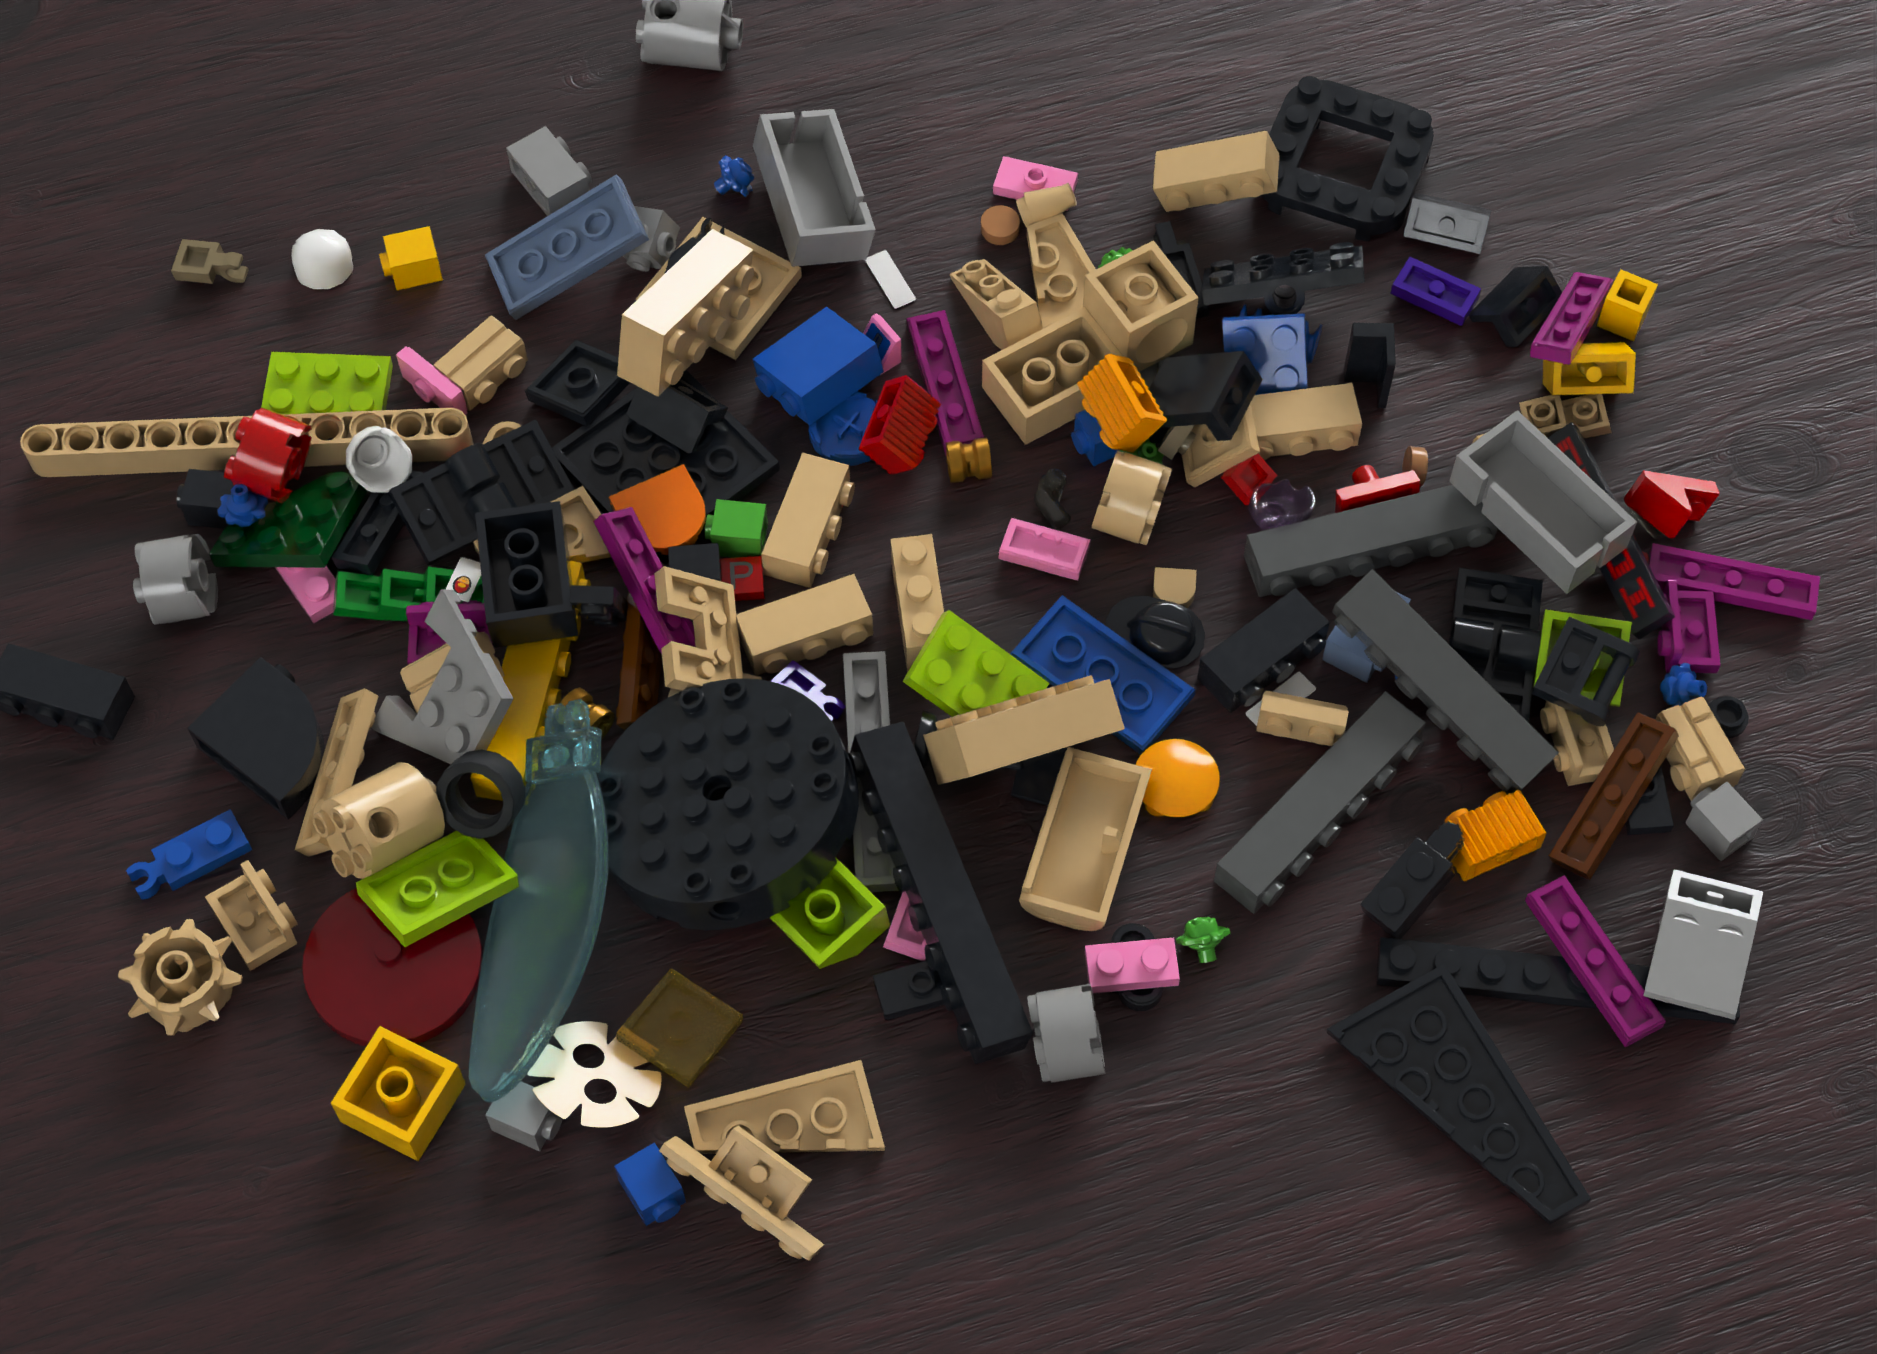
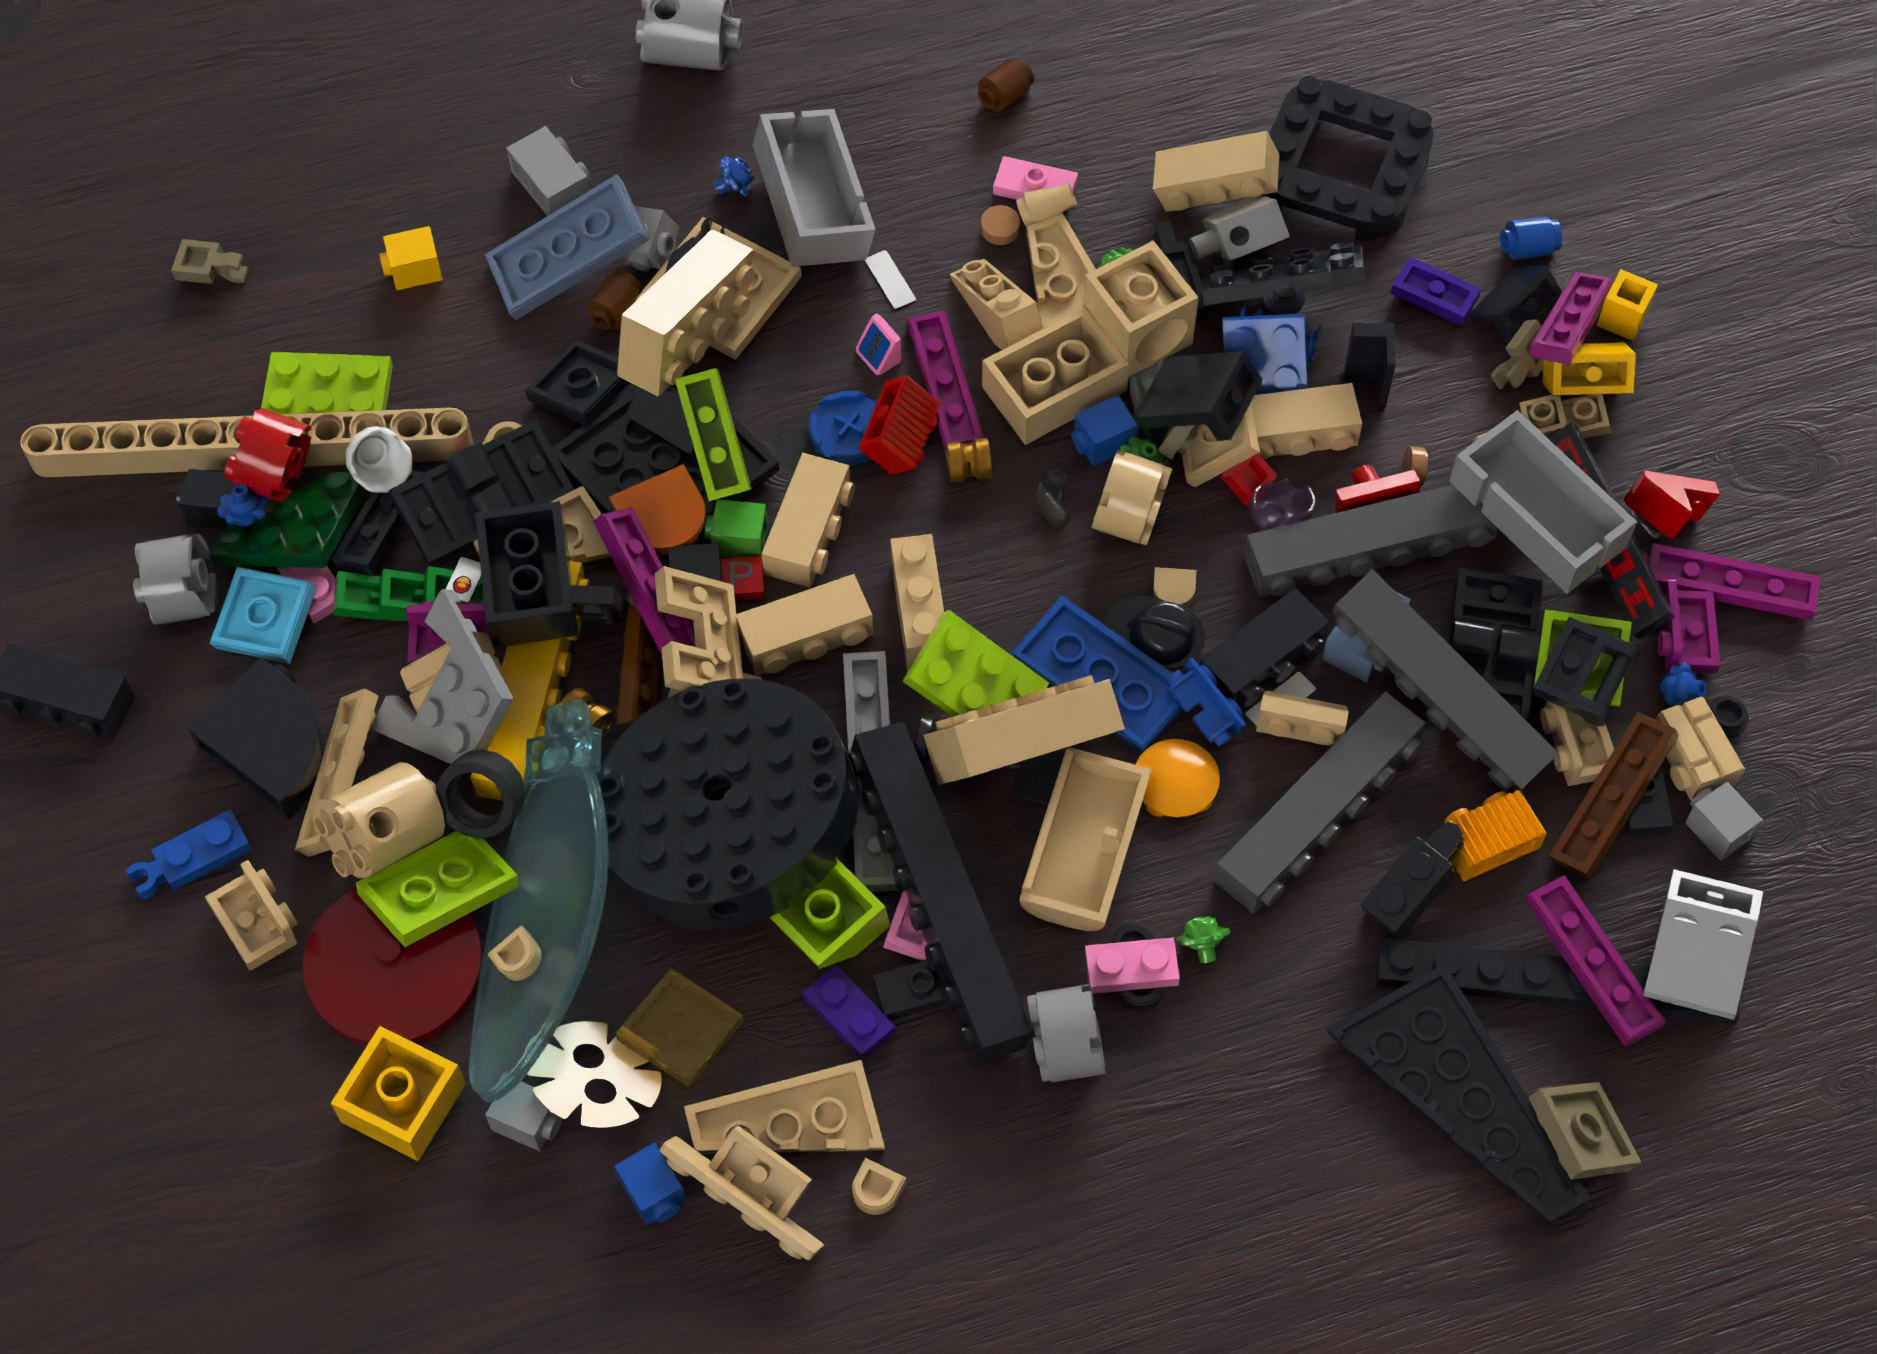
(180, 977): tan brick -> none
(263, 615): none -> medium azure tile
(321, 259): white hair -> none
(430, 382): bright pink plate -> none
(484, 361): tan brick -> none
(517, 955): none -> tan tile
(613, 299): none -> reddish brown brick
(713, 434): none -> lime brick
(806, 683): plate -> none
(817, 366): blue brick -> none
(849, 1012): none -> dark purple plate
(876, 1188): none -> tan tile
(1005, 84): none -> reddish brown brick
(1044, 549): bright pink plate -> none
(1120, 403): light orange brick -> none
(1200, 688): none -> blue hinge
(1253, 224): none -> light grey torso
(1447, 223): panel -> none
(1520, 363): none -> dark tan plate
(1531, 237): none -> blue brick
(1584, 1130): none -> dark tan plate

